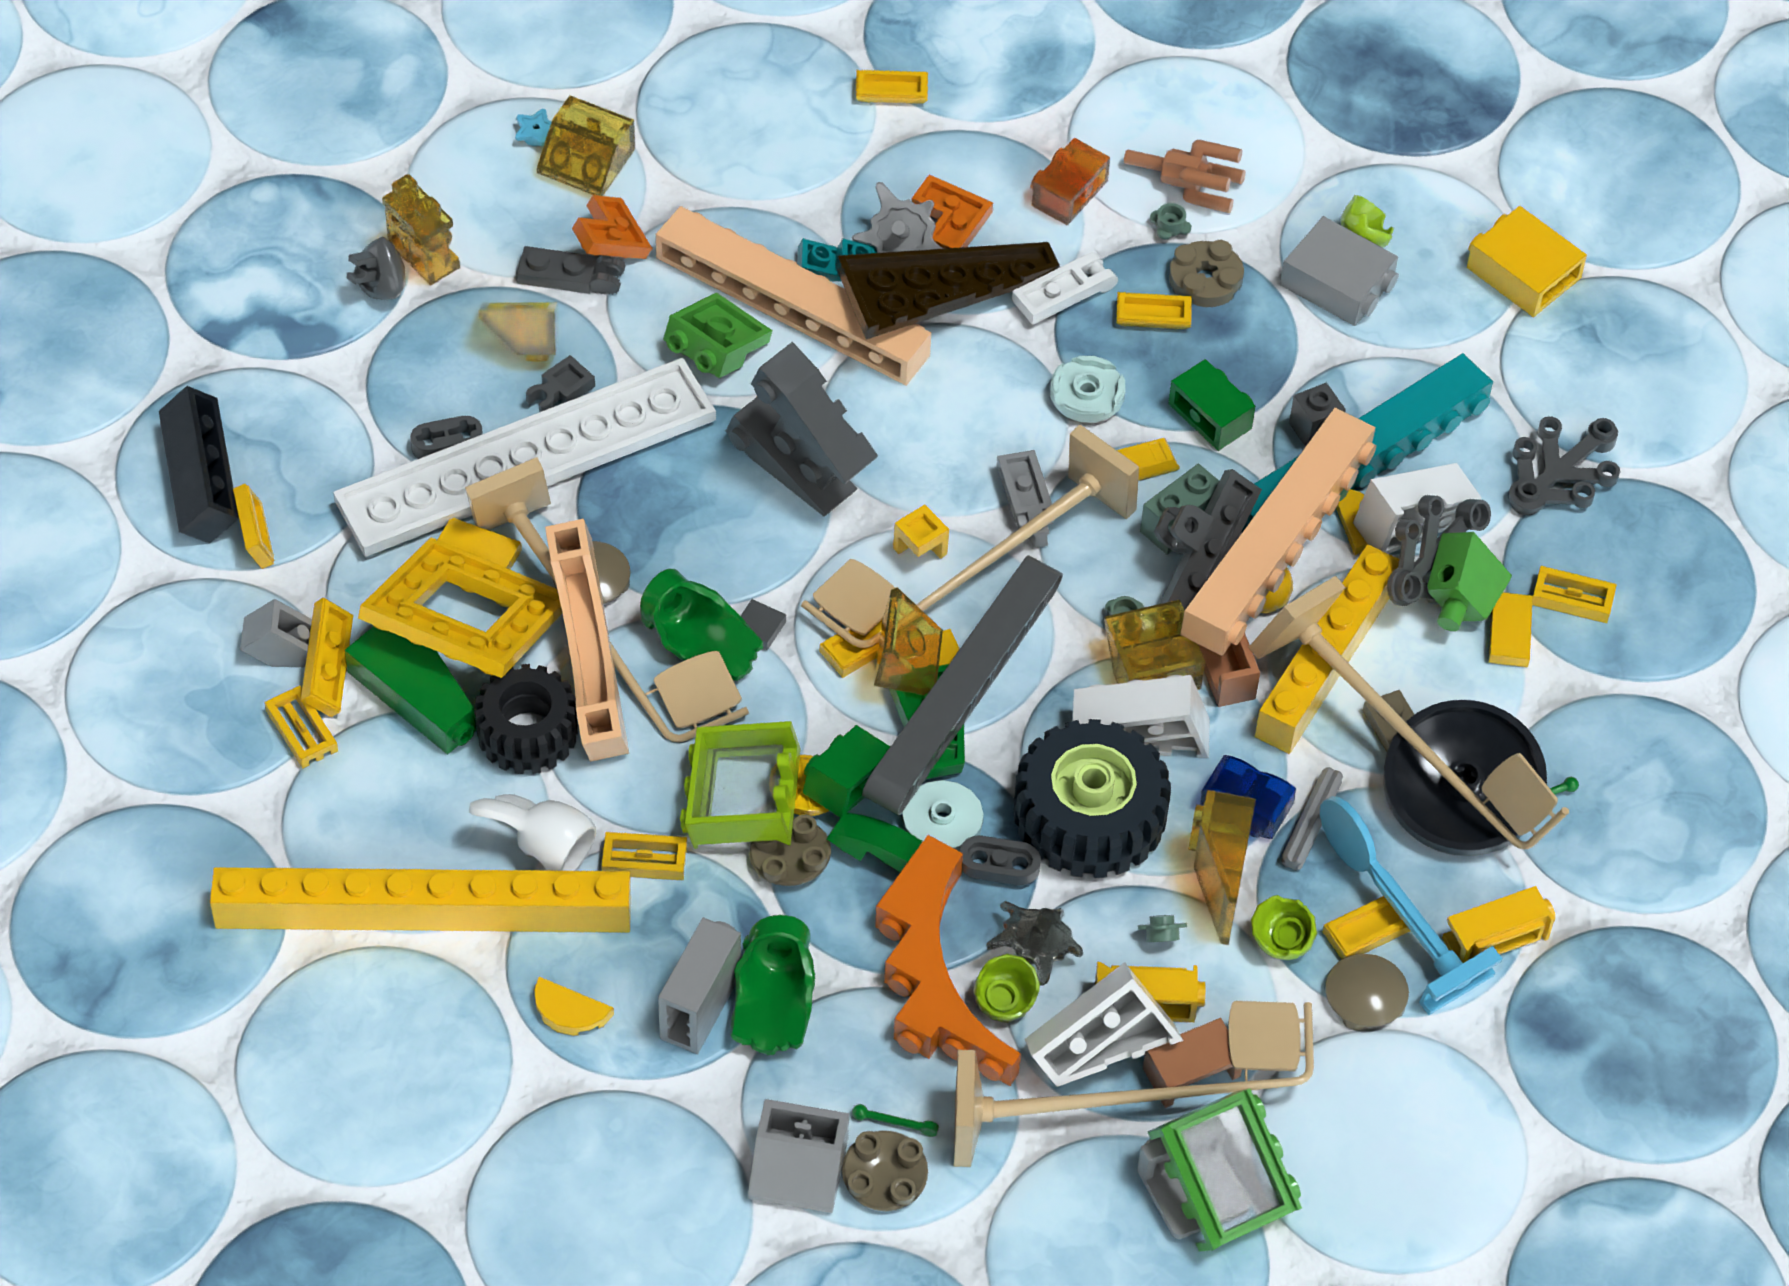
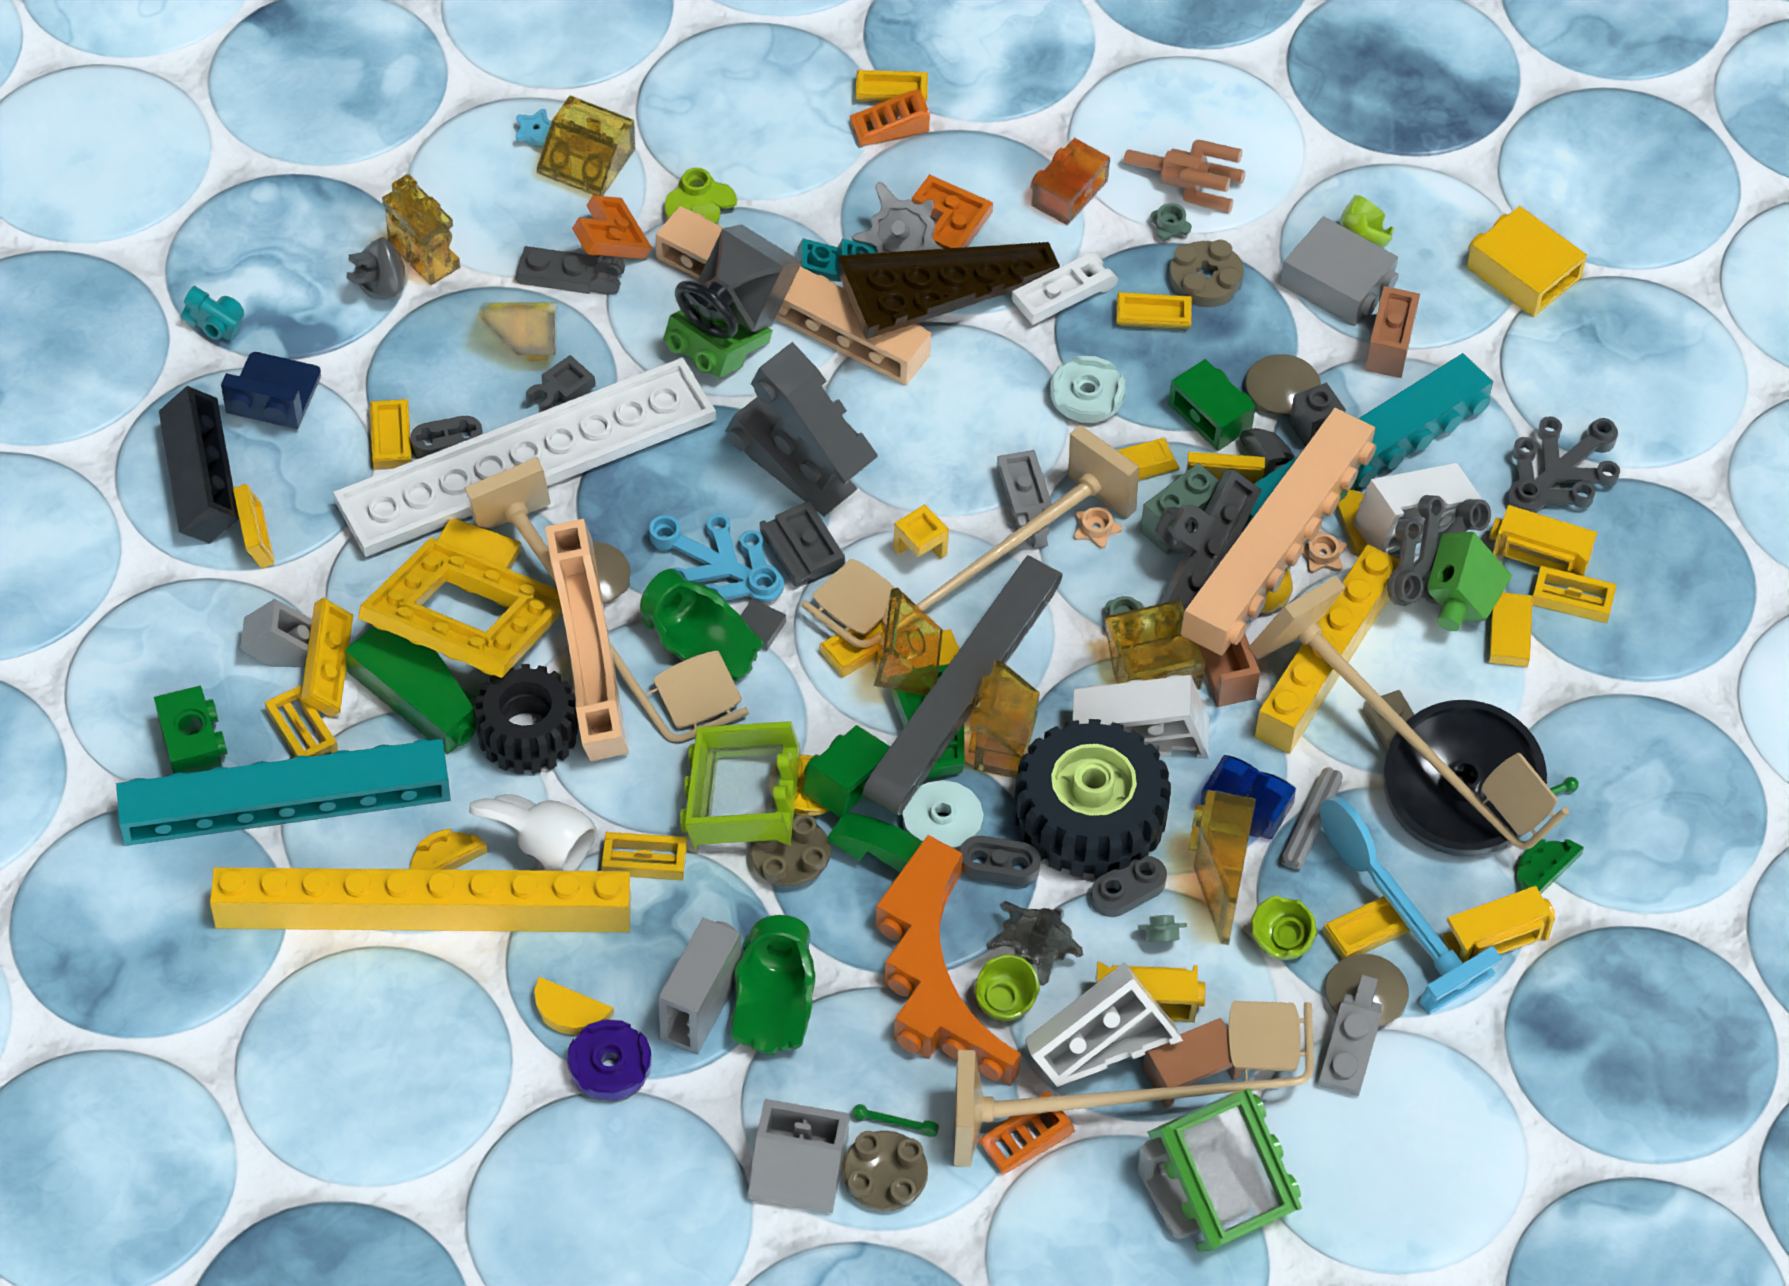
(186, 713): none -> green brick
(215, 318): none -> teal plate
(271, 389): none -> dark blue bracket
(282, 792): none -> teal brick
(390, 433): none -> yellow tile
(447, 850): none -> yellow tile
(604, 1042): none -> dark purple plate
(701, 195): none -> lime plate
(721, 563): none -> medium azure plant
(739, 284): none -> dark grey piece
(802, 543): none -> dark grey plate
(908, 106): none -> orange slope
(1003, 721): none -> clear yellow slope
(1049, 1137): none -> orange slope
(1100, 517): none -> light nougat plate
(1132, 886): none -> dark grey plate
(1248, 466): none -> yellow tile
(1268, 445): none -> dark grey brick
(1277, 379): none -> dark tan dish
(1328, 544): none -> light nougat plate
(1352, 1039): none -> light grey hinge
(1392, 332): none -> nougat panel
(1542, 541): none -> yellow window
(1546, 863): none -> green tile

